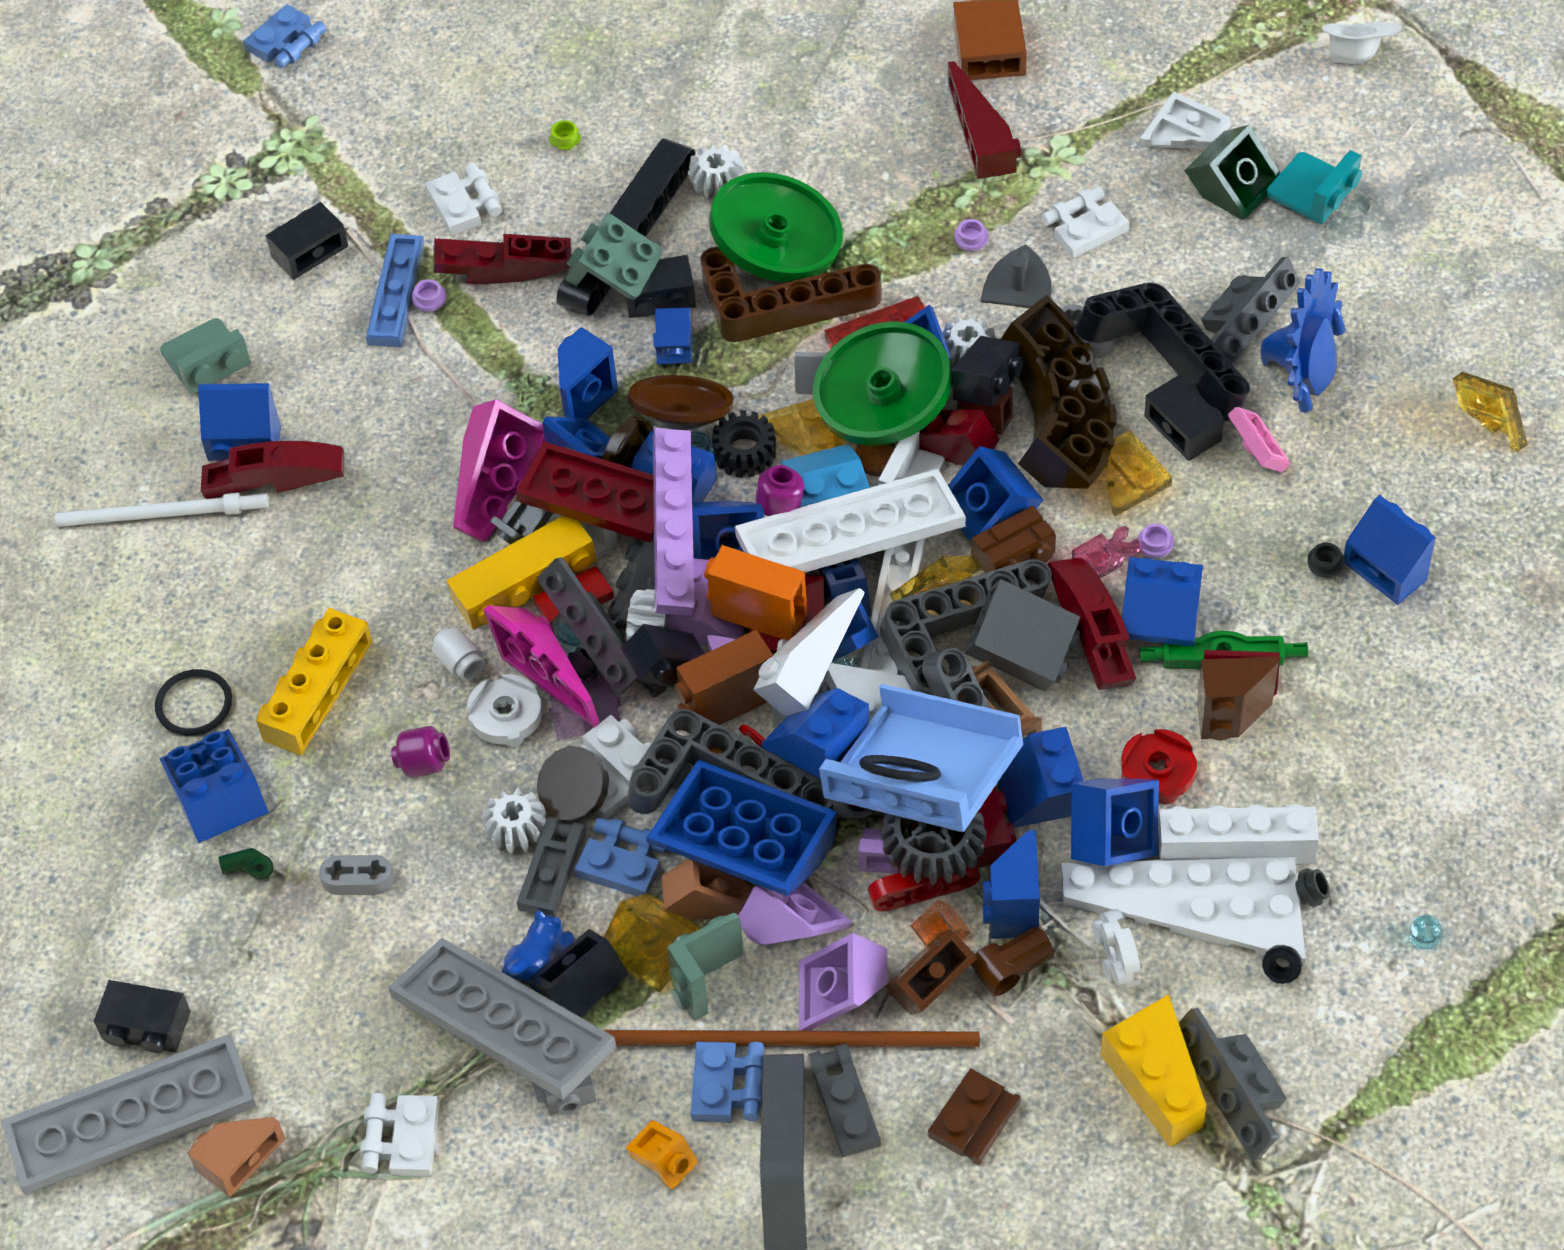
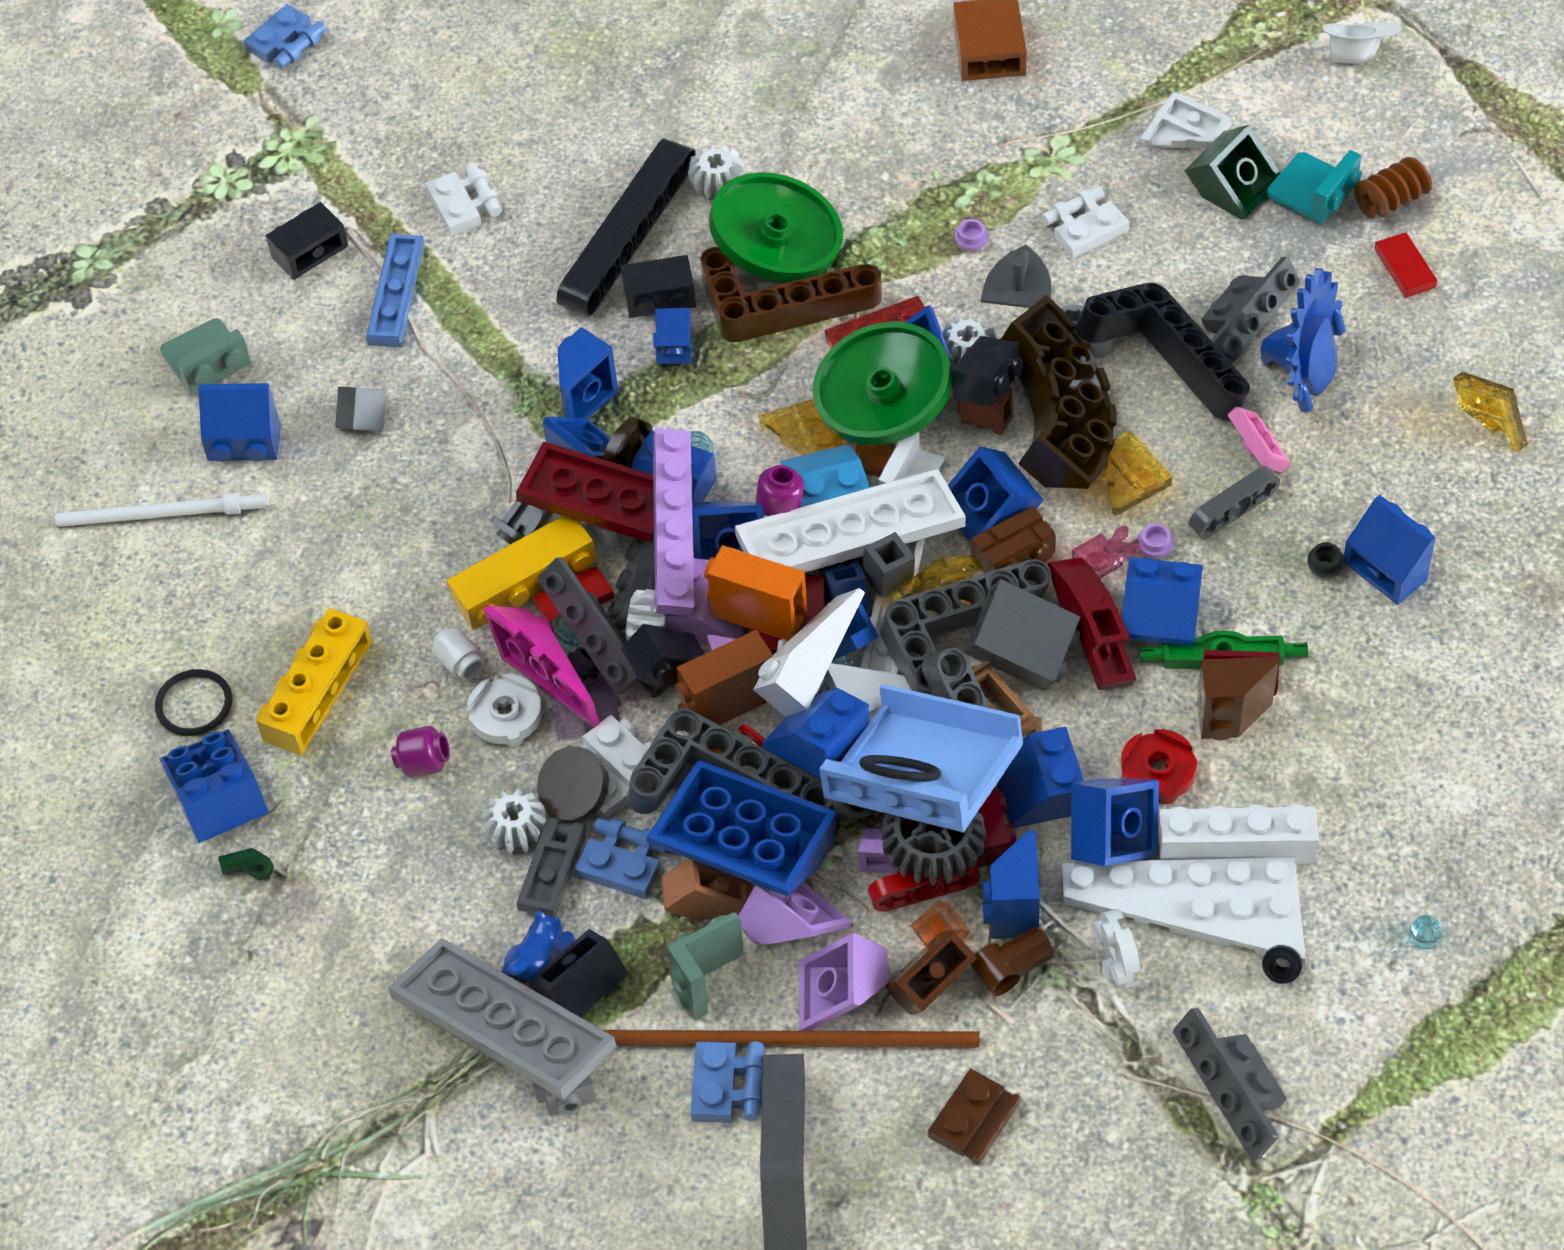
(127, 1113): light grey plate -> none
(142, 1016): black brick -> none
(235, 1151): nougat slope -> none
(278, 463): dark red slope -> none
(356, 874): light grey beam -> none
(360, 408): none -> panel
(413, 1135): white plate -> none
(428, 295): lavender plate -> none
(493, 463): dark pink wedge -> none
(512, 260): dark red slope -> none
(564, 135): lime plate -> none
(615, 256): sand green bracket -> none
(641, 937): clear yellow slope -> none
(663, 1153): light orange bracket -> none
(680, 401): reddish brown dish -> none
(744, 428): black tyre -> none
(805, 369): light grey slope -> none
(844, 1101): dark grey plate -> none
(888, 564): none -> dark grey brick
(957, 435): dark red slope -> none
(984, 130): dark red slope -> none
(1157, 1070): yellow wedge -> none
(1184, 417): black brick -> none
(1234, 502): none -> dark grey beam
(1312, 887): pearl dark grey plate -> none
(1392, 187): none -> dark orange piece
(1405, 264): none -> red tile

